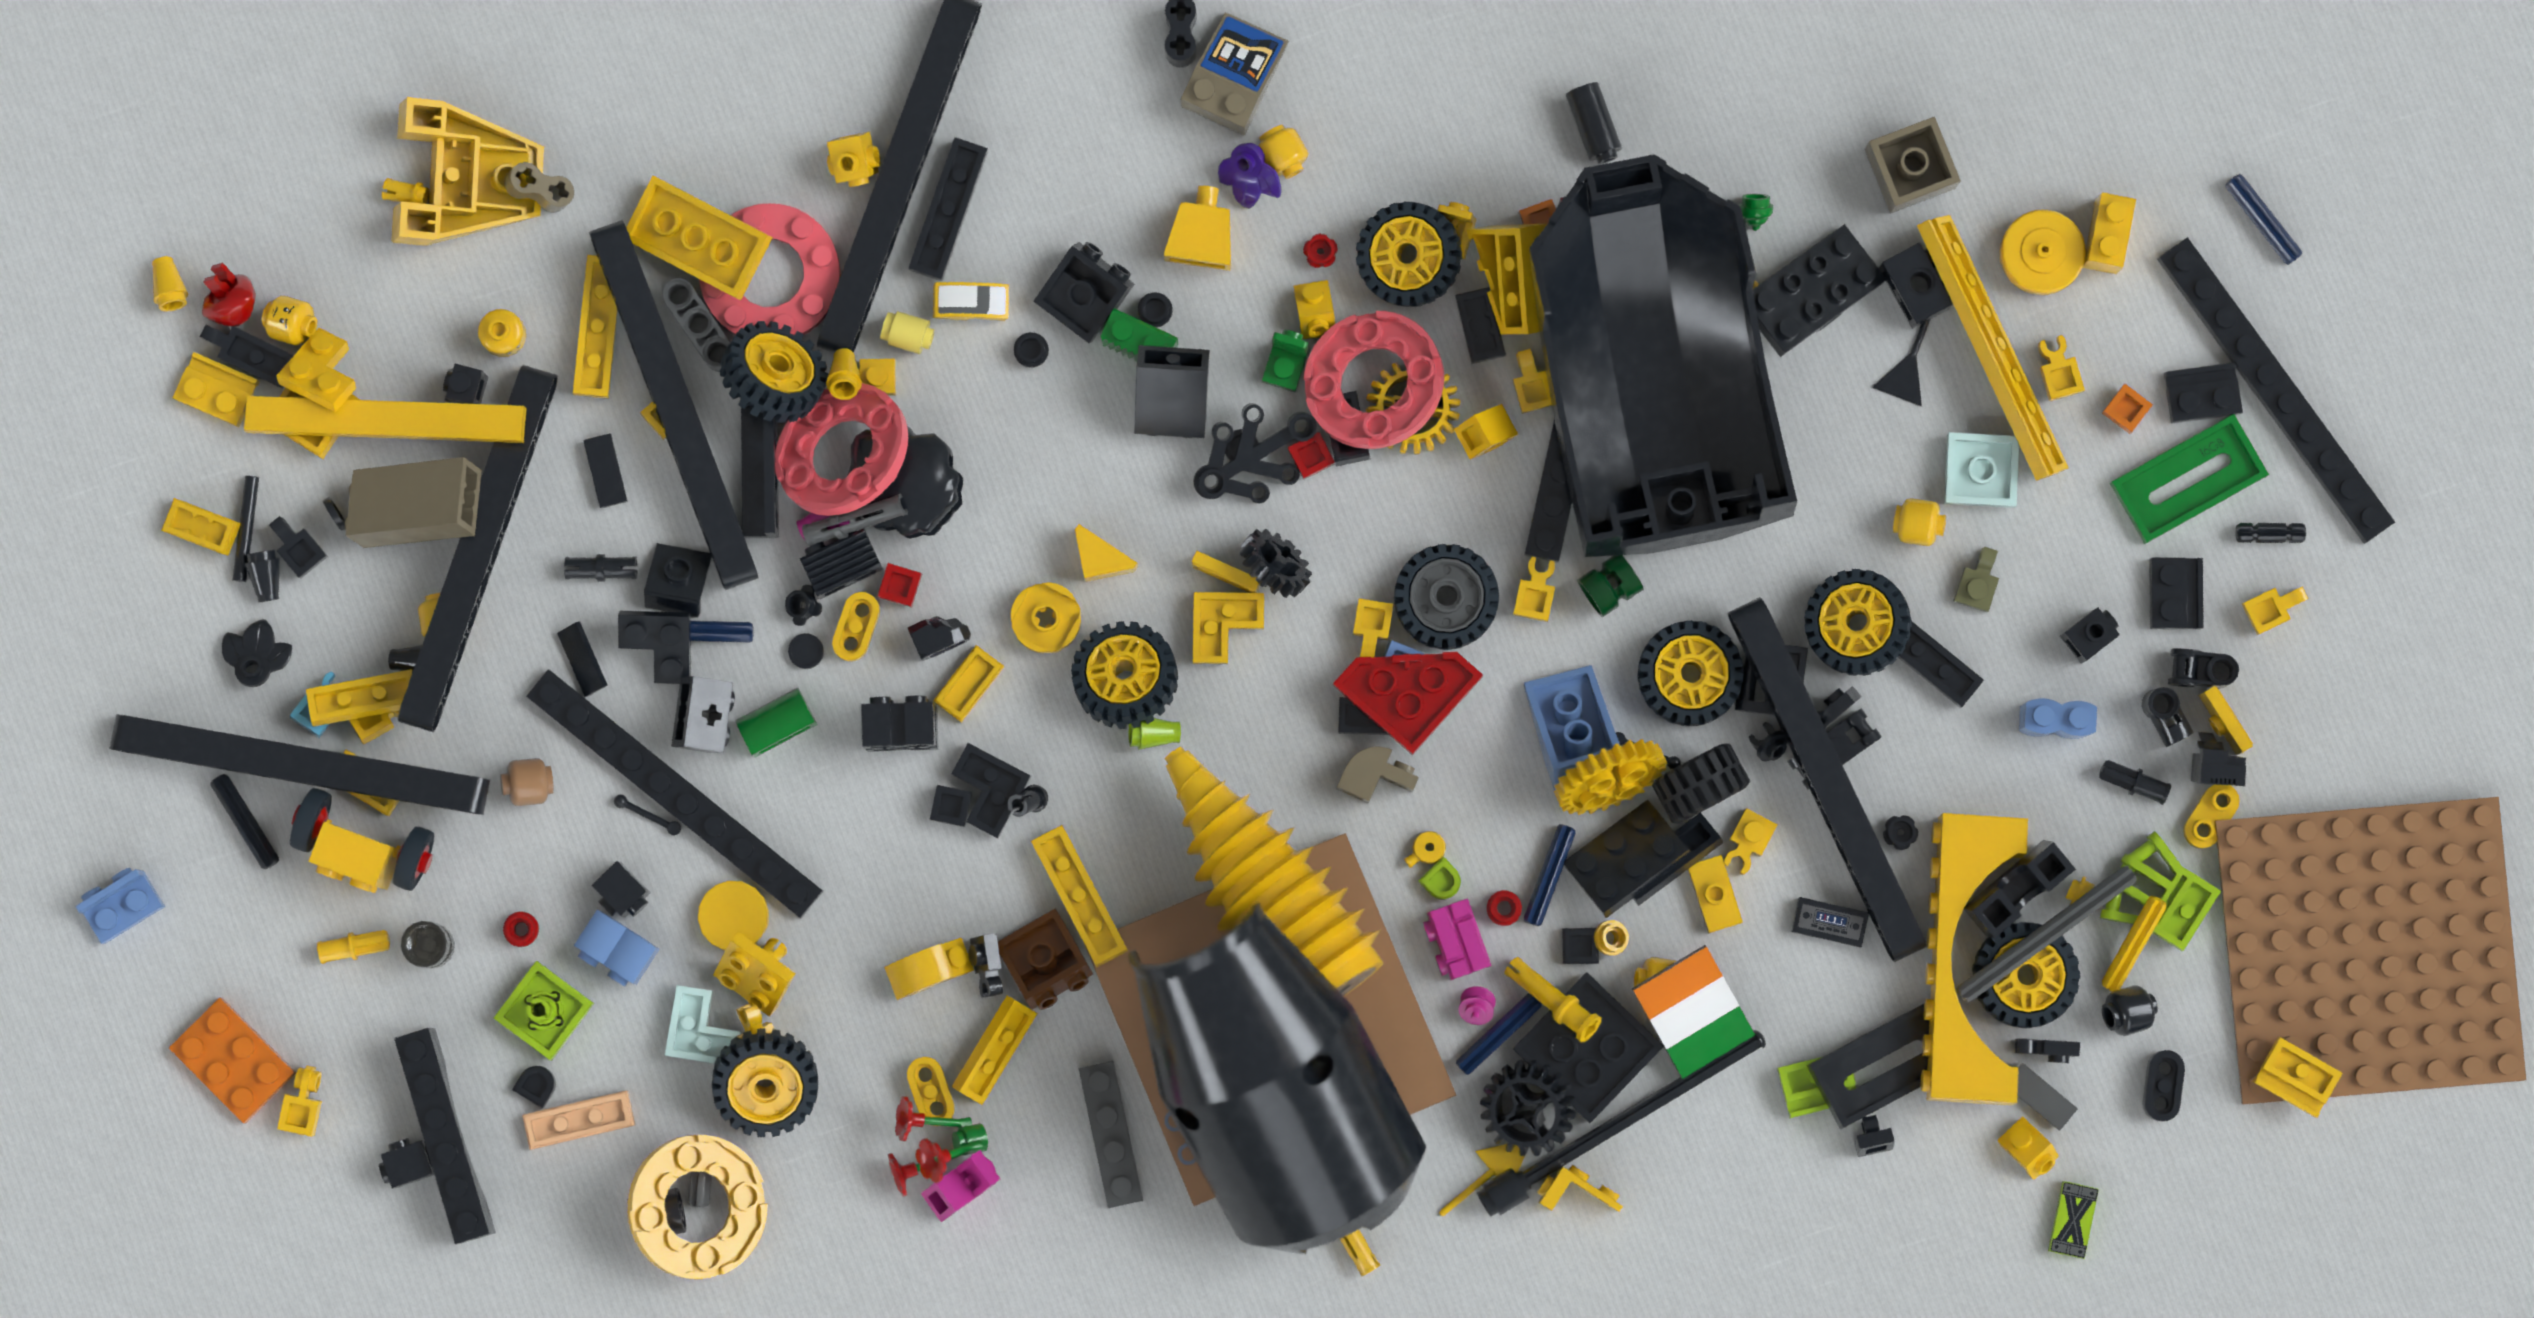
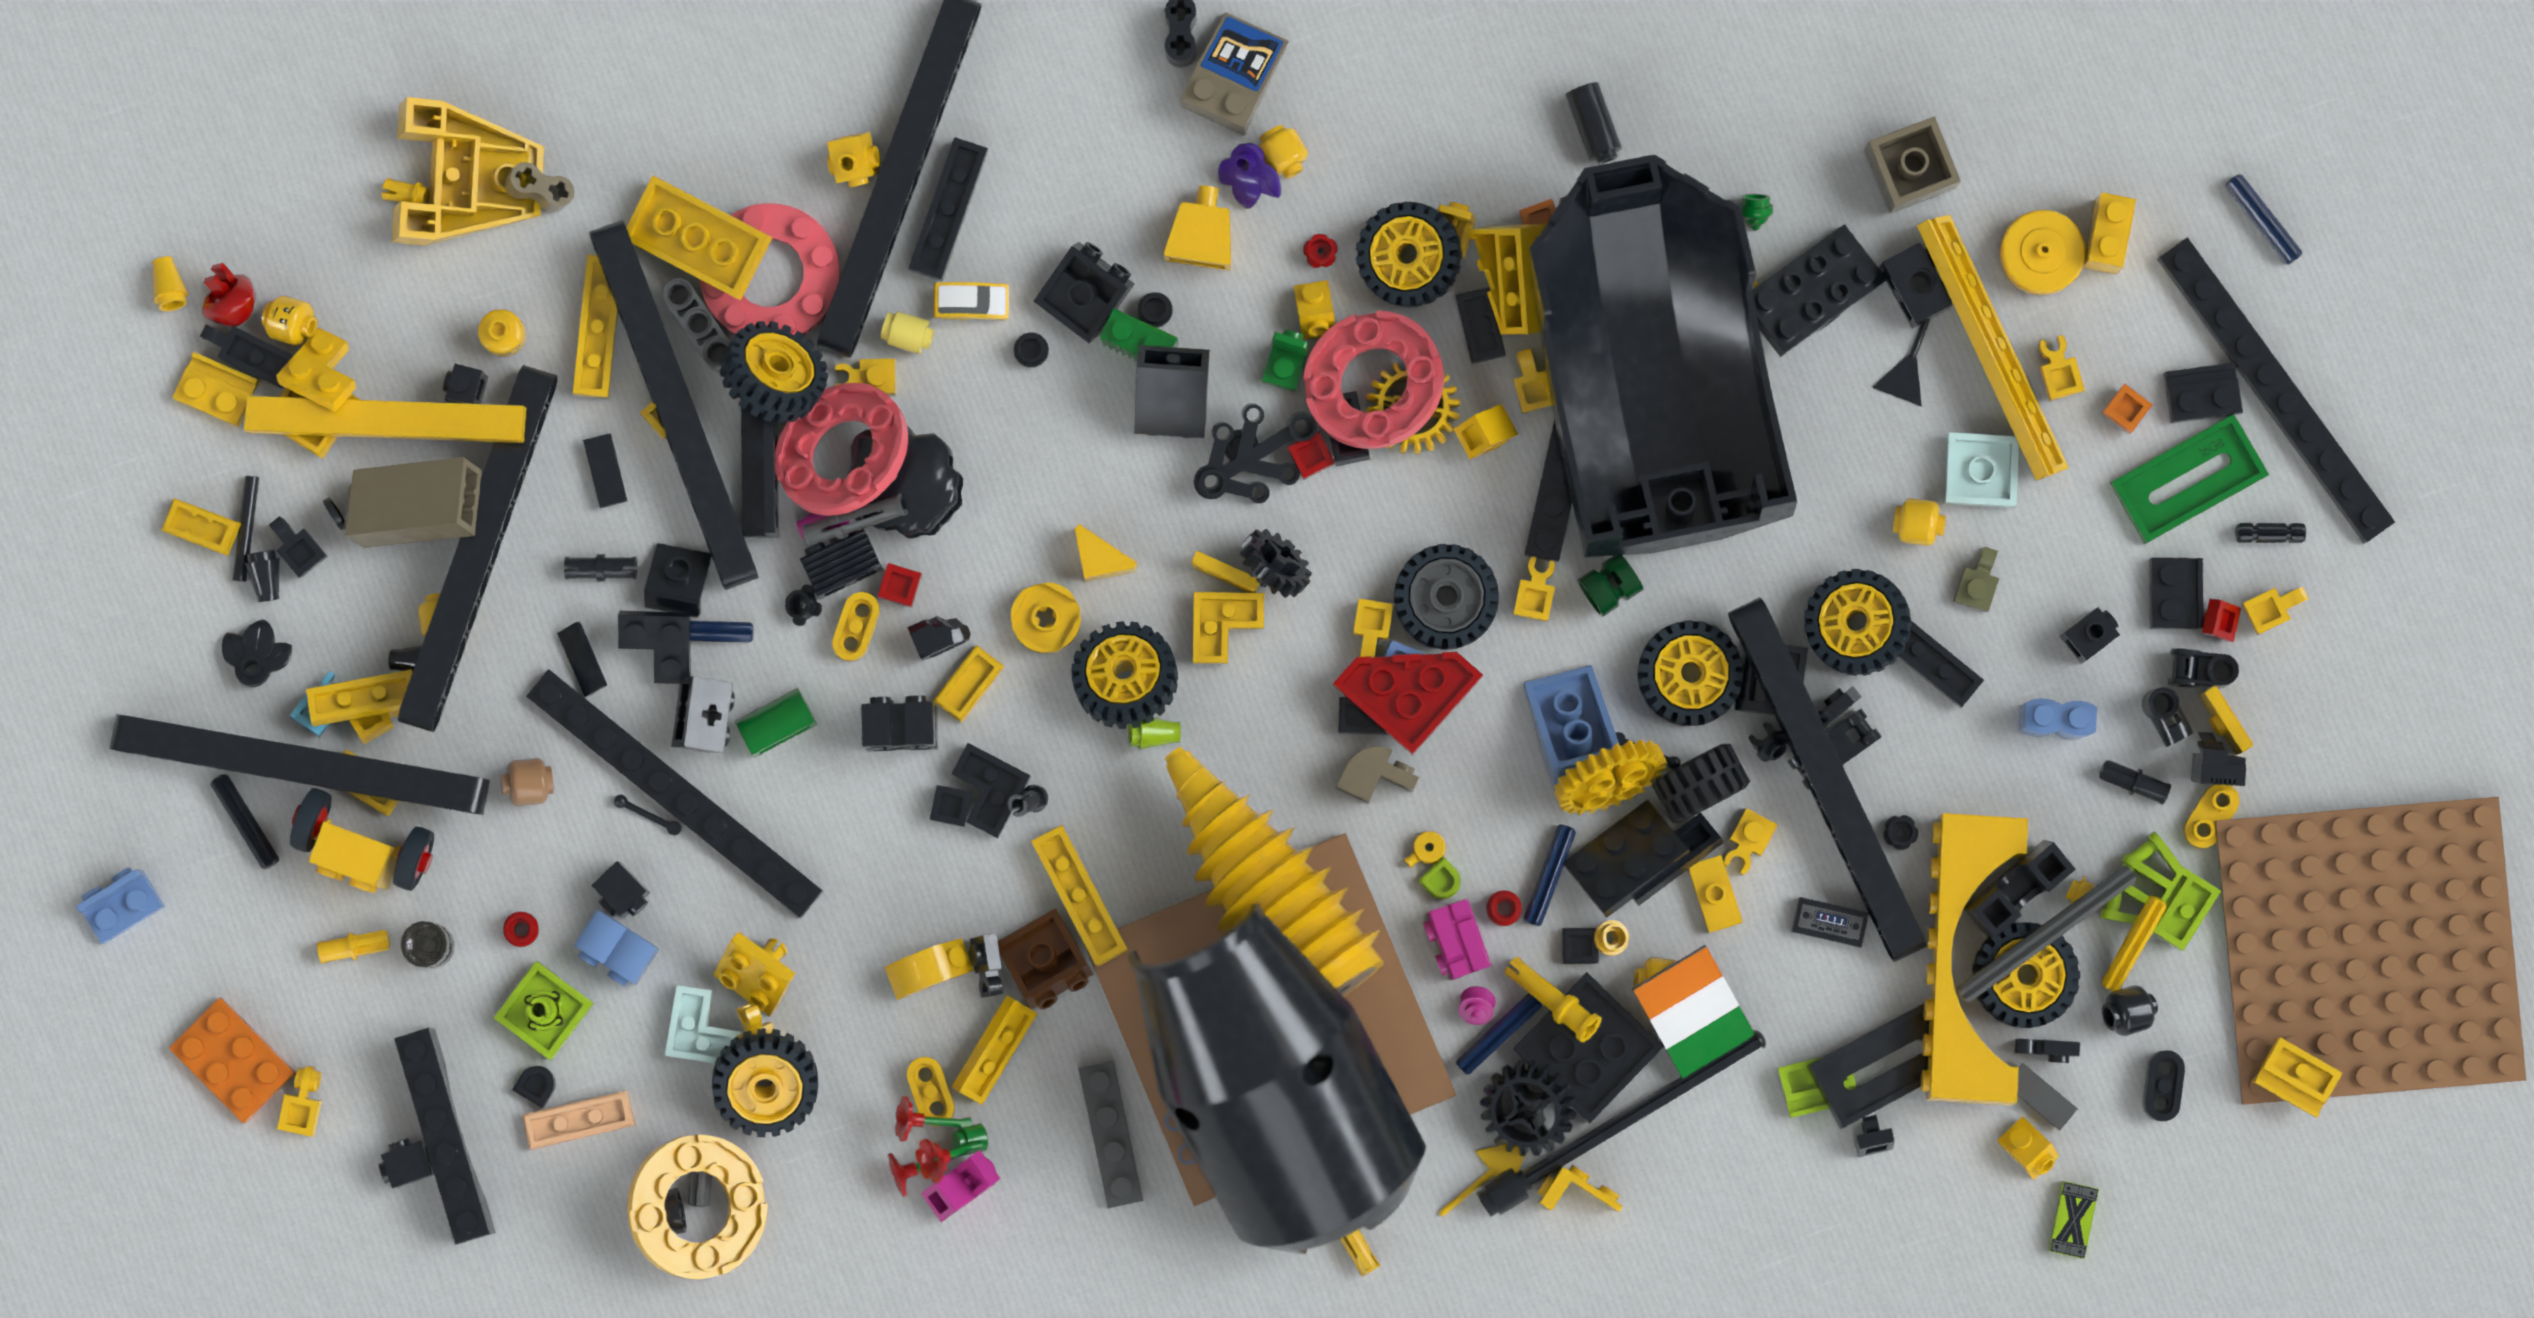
(730, 909): yellow tile -> none
(806, 651): black piece -> none
(844, 376): yellow cone -> none
(2221, 620): none -> red plate

